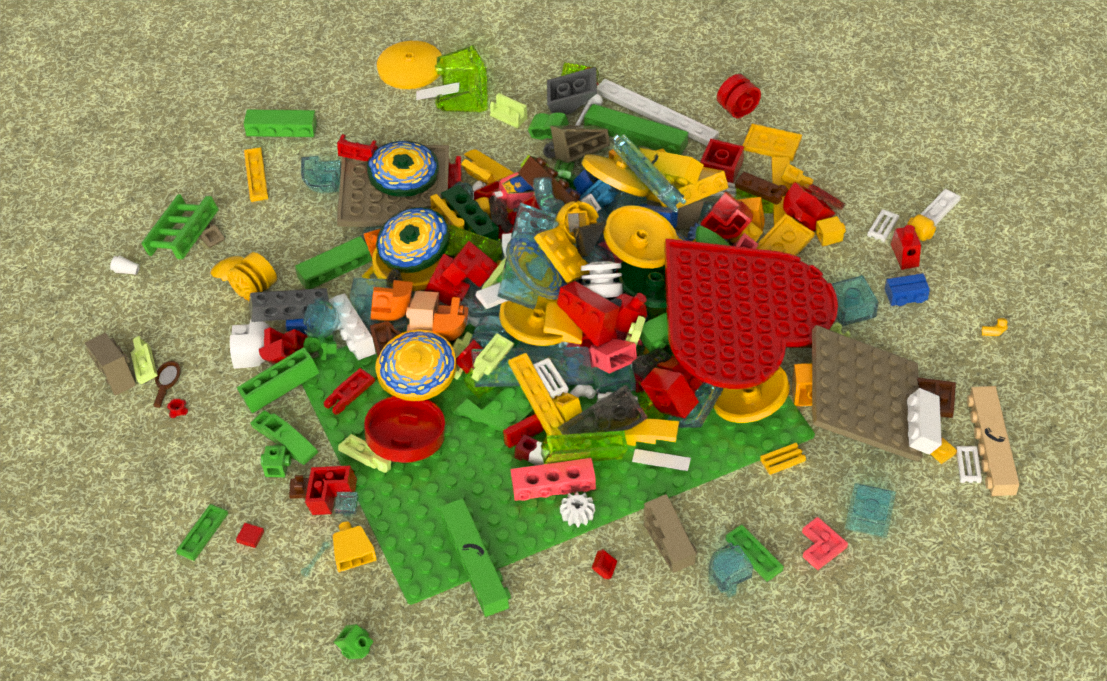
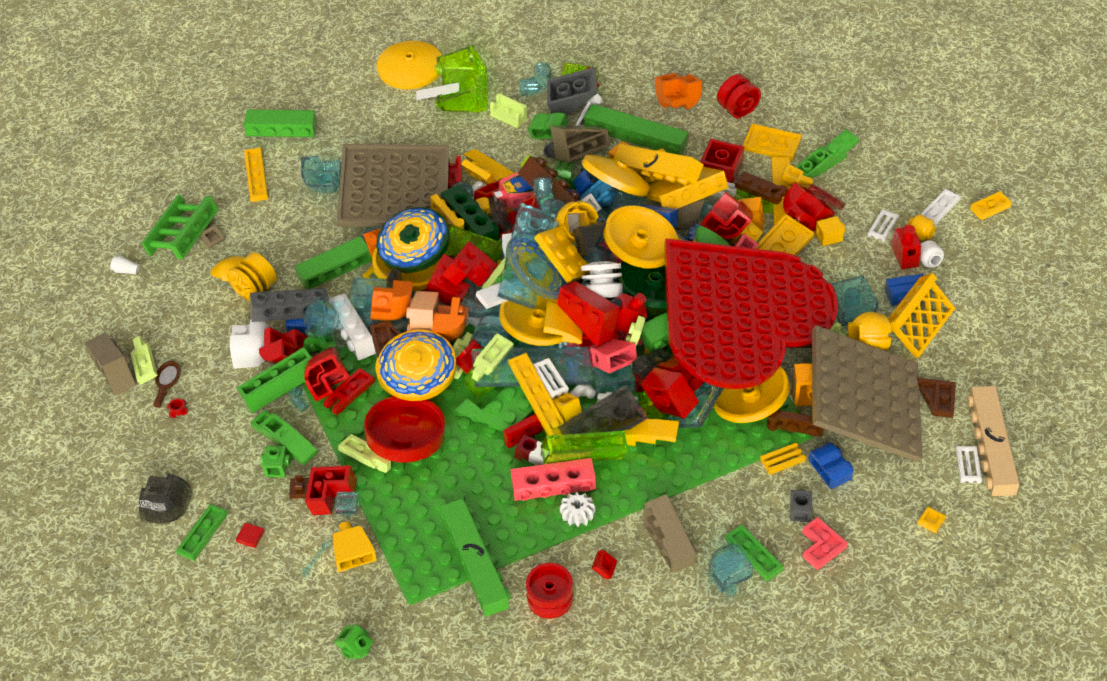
(164, 499): none -> clear smoke brick
(294, 396): none -> clear light blue arm
(323, 372): none -> red brick
(355, 150): red hinge -> none
(403, 168): dish -> none
(537, 83): none -> clear light blue cylinder
(549, 590): none -> red wheel
(648, 172): clear light blue hinge -> none
(656, 111): white plate -> none
(661, 459): white sticker -> none
(678, 90): none -> orange brick
(793, 423): none -> reddish brown plate
(802, 512): none -> dark grey brick
(830, 155): none -> bright green slope
(831, 465): none -> blue brick
(870, 510): clear light blue brick -> none
(871, 329): none -> yellow piece
(911, 304): none -> yellow fence
(924, 421): white brick -> none
(931, 254): none -> white head
(931, 519): none -> yellow tile
(944, 451): yellow plate -> none
(990, 205): none -> yellow plate
(997, 329): yellow arm -> none

